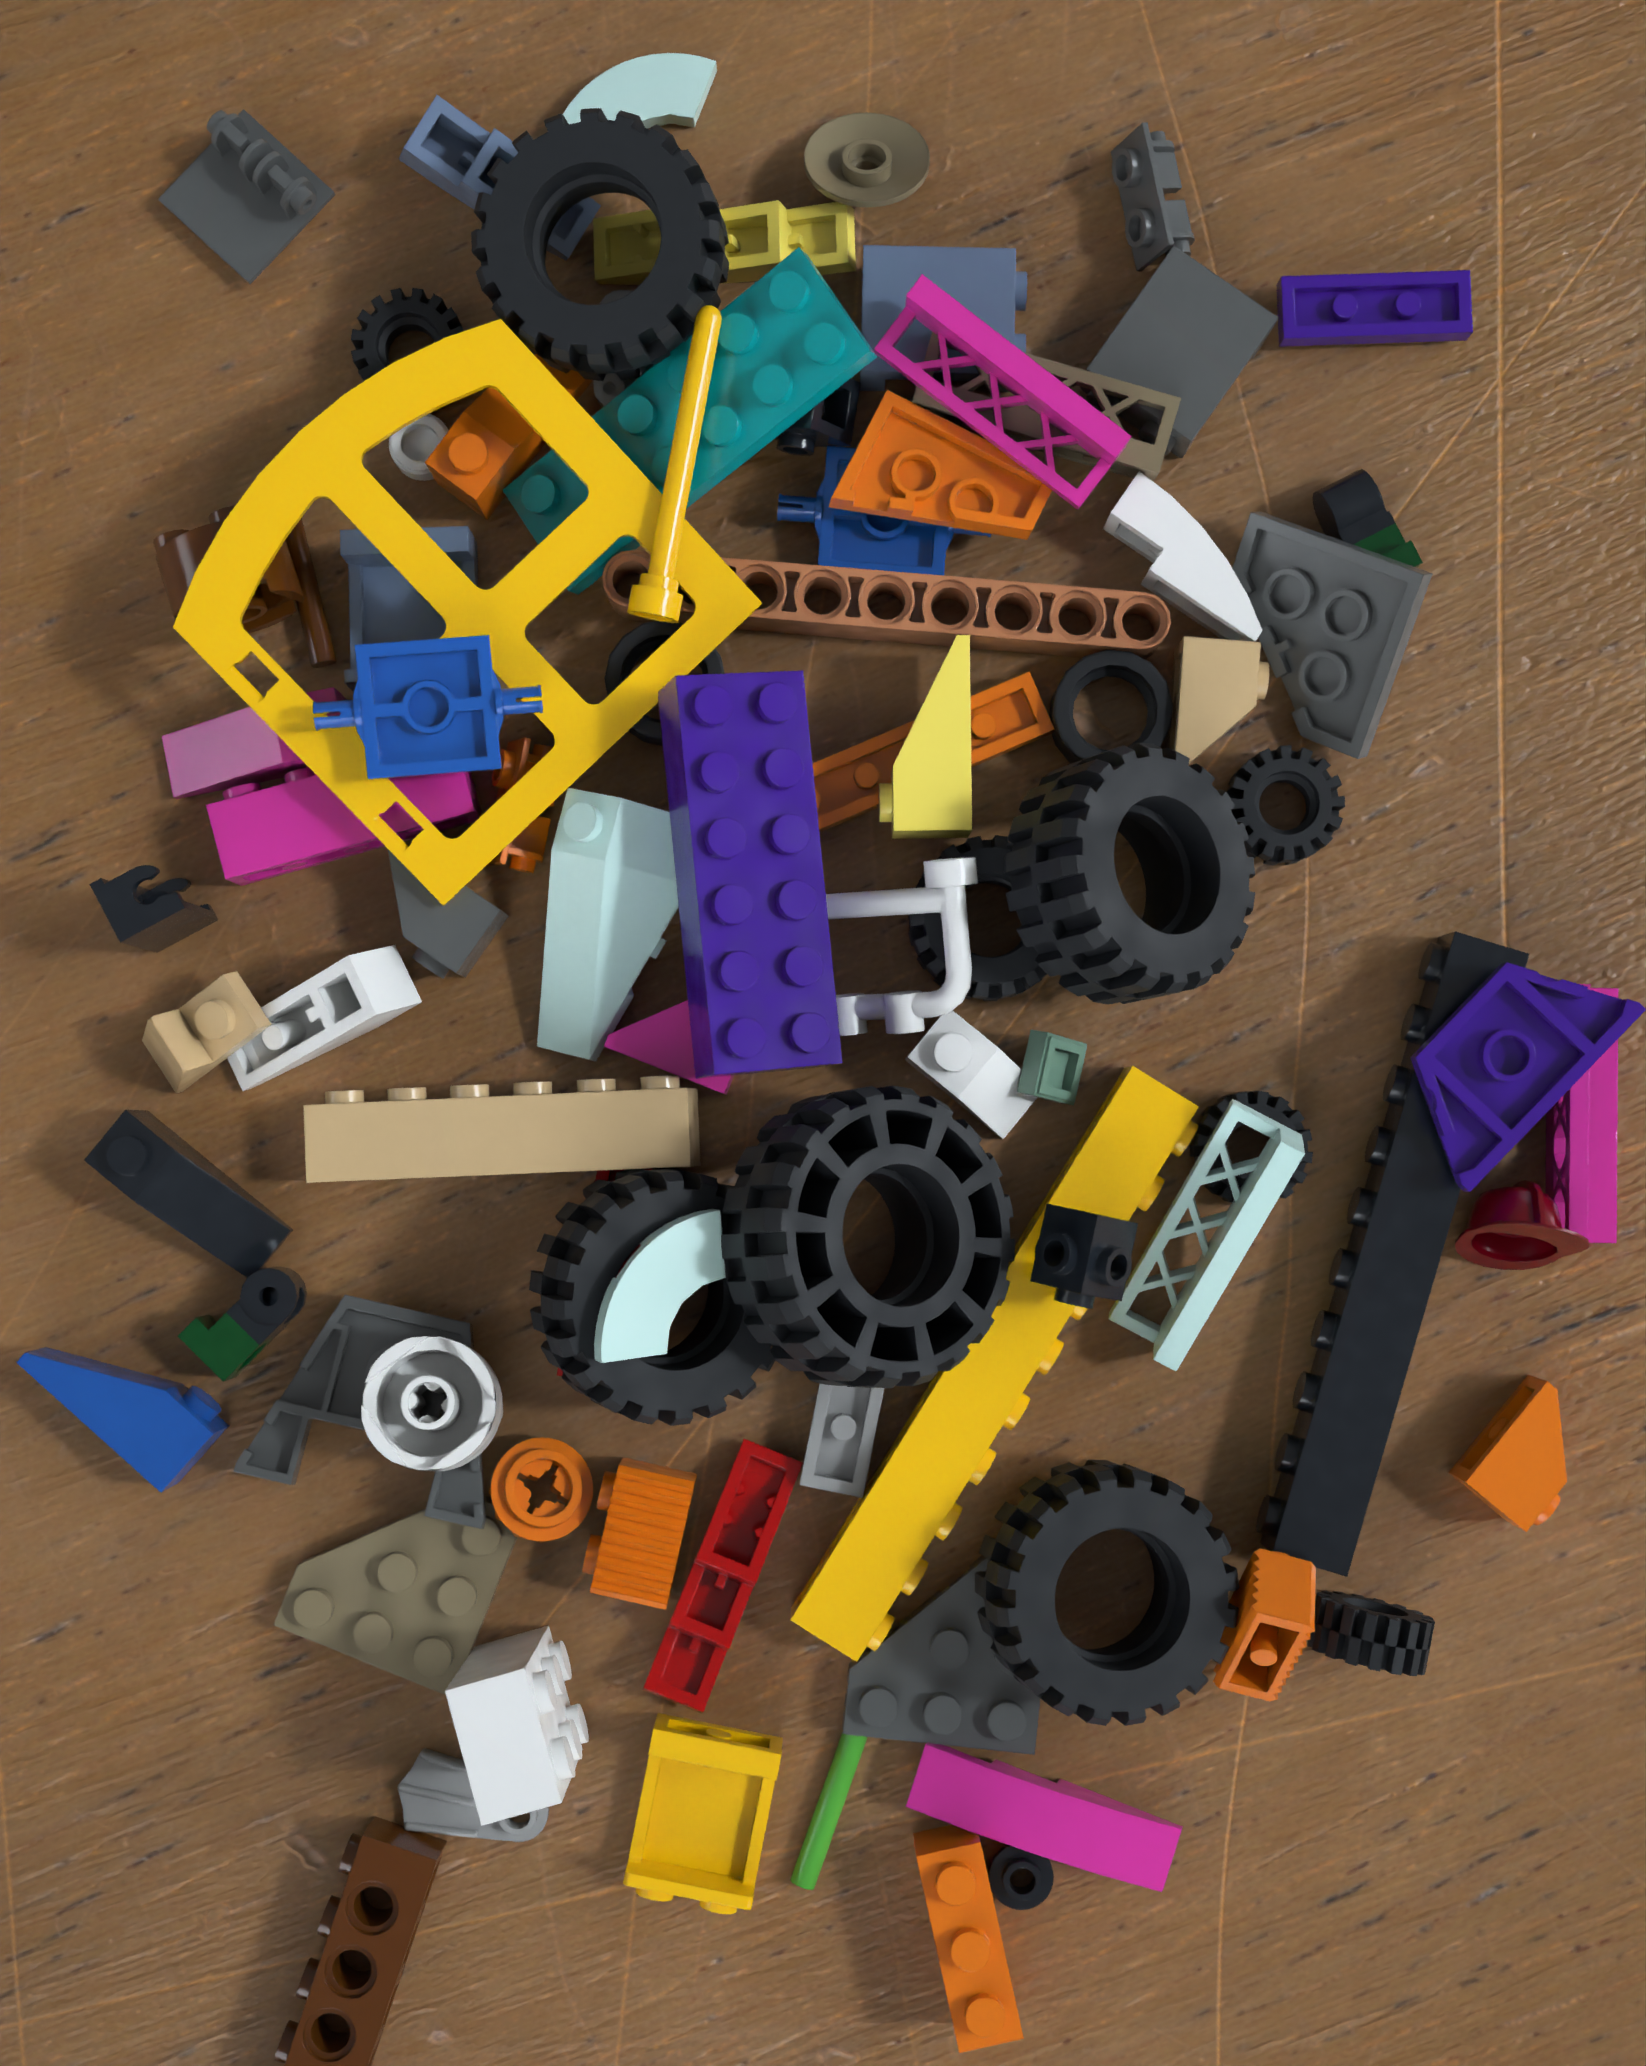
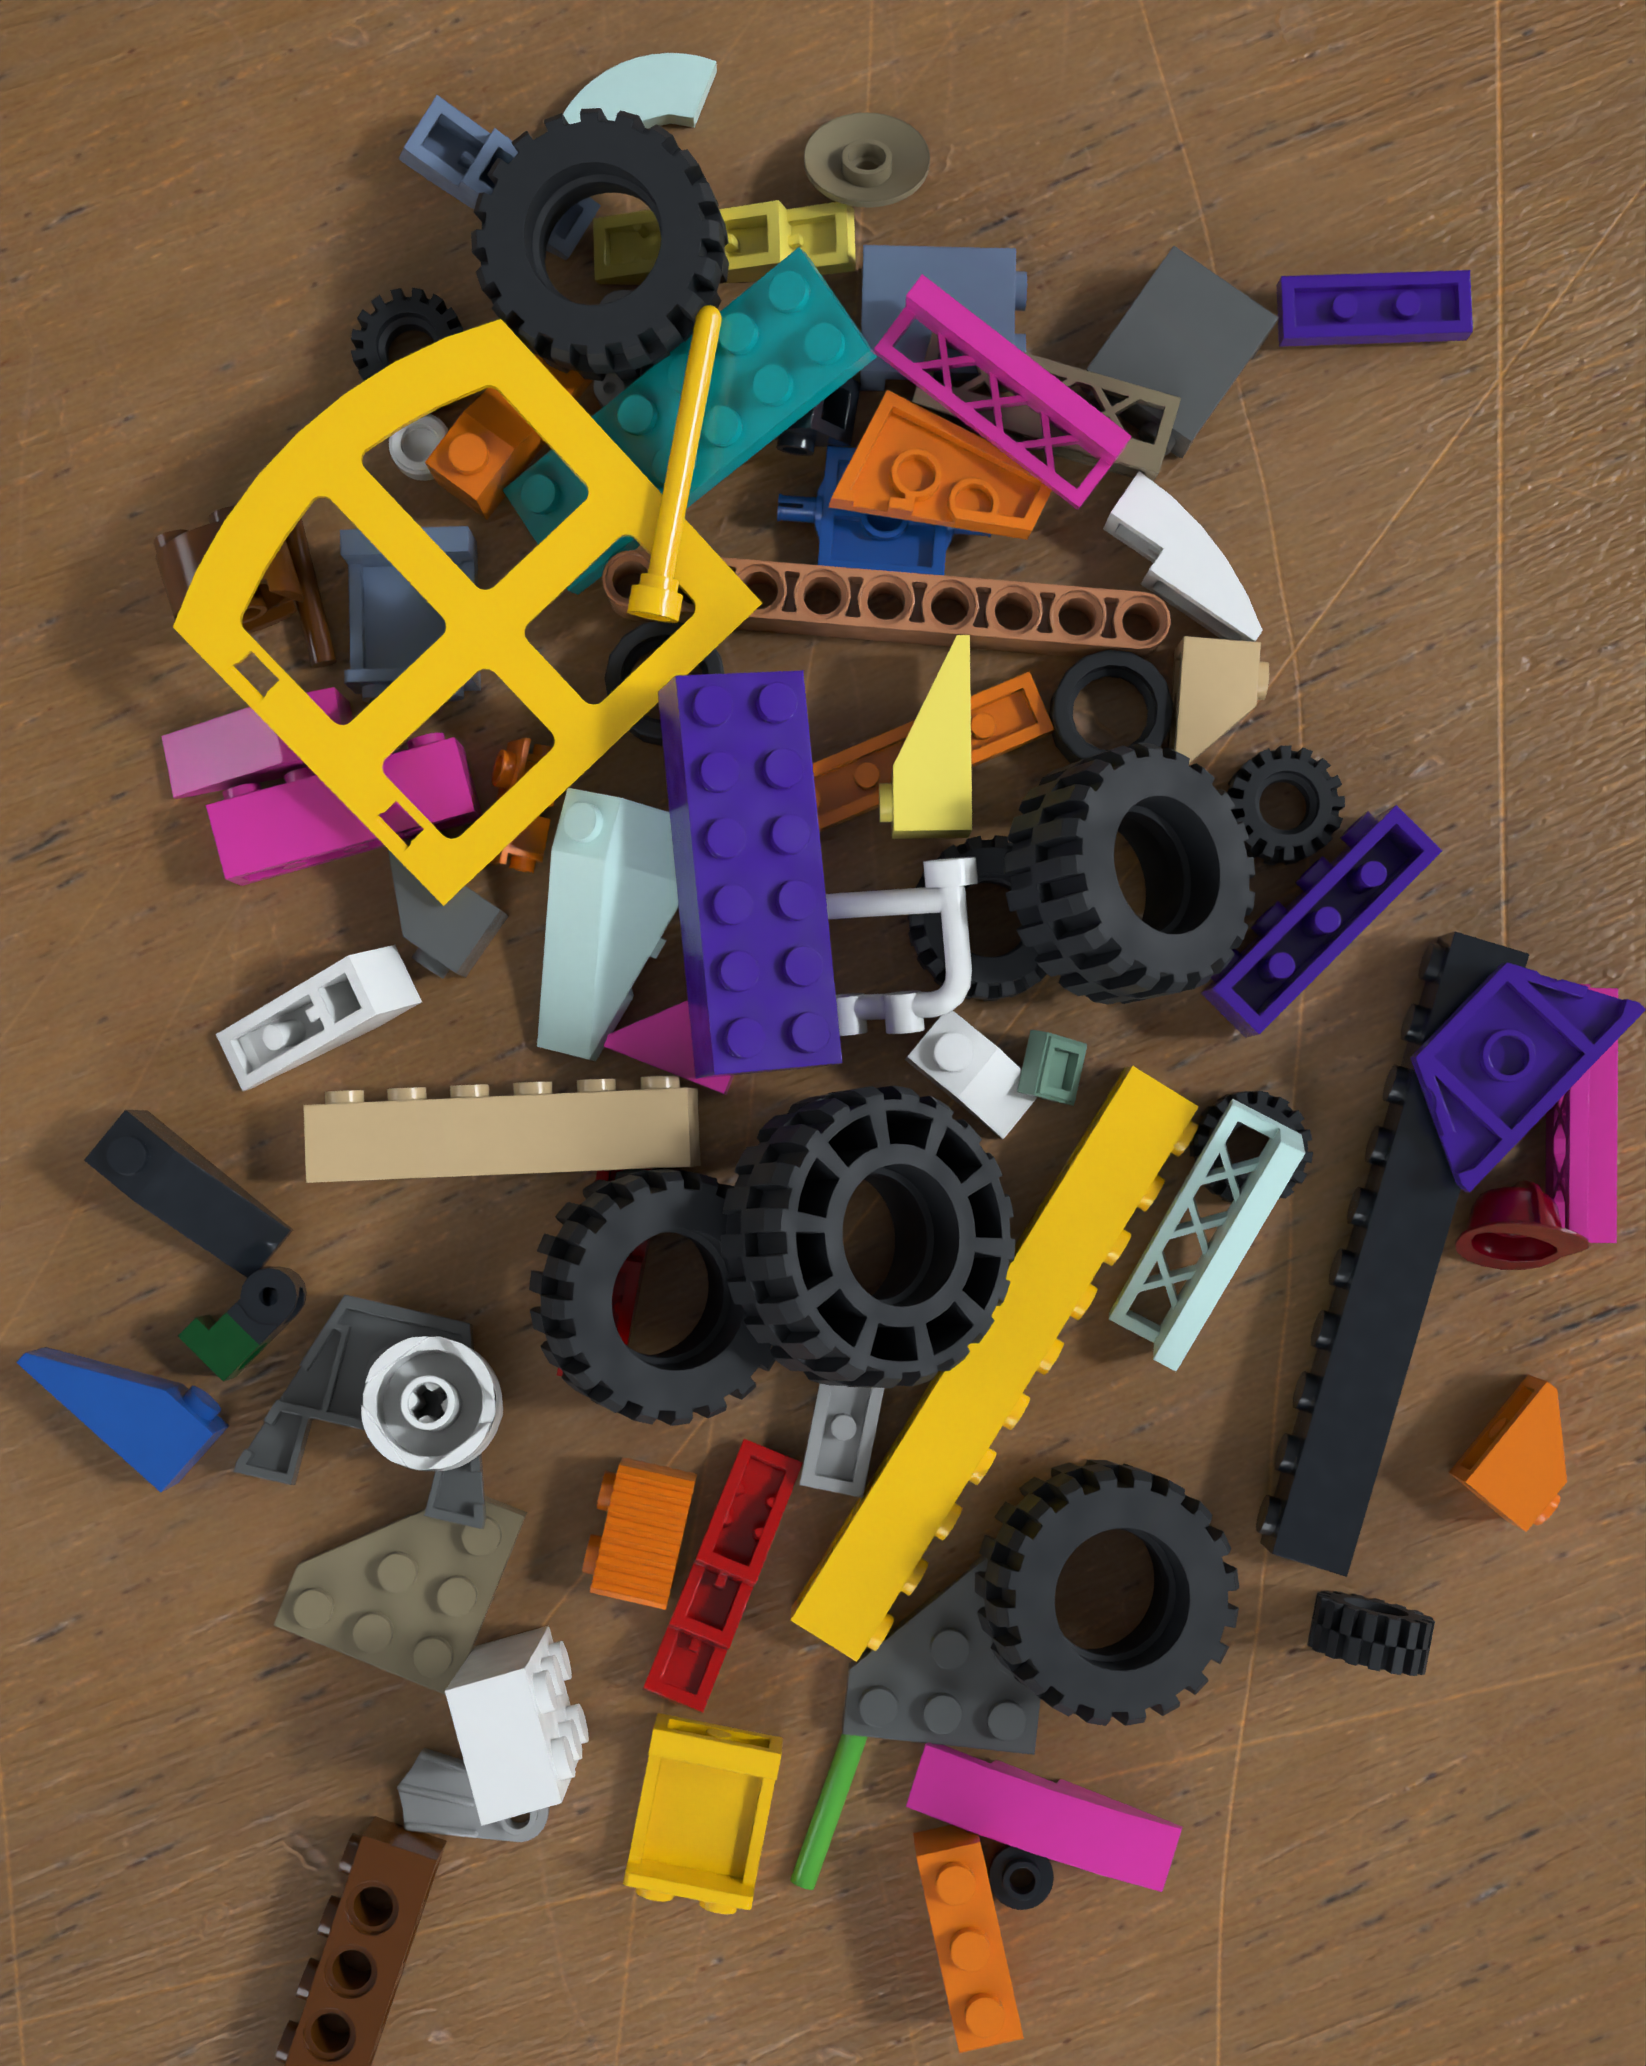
(153, 916): black hinge -> none
(204, 1030): tan slope -> none
(246, 194): dark grey hinge -> none
(428, 707): blue plate -> none
(570, 1483): orange gear -> none
(655, 1283): light aqua tile -> none
(1083, 1255): black brick -> none
(1144, 172): dark grey hinge -> none
(1271, 1624): orange brick -> none
(1322, 920): none -> dark purple brick
(1329, 625): dark grey plate -> none
(1357, 515): black leg -> none

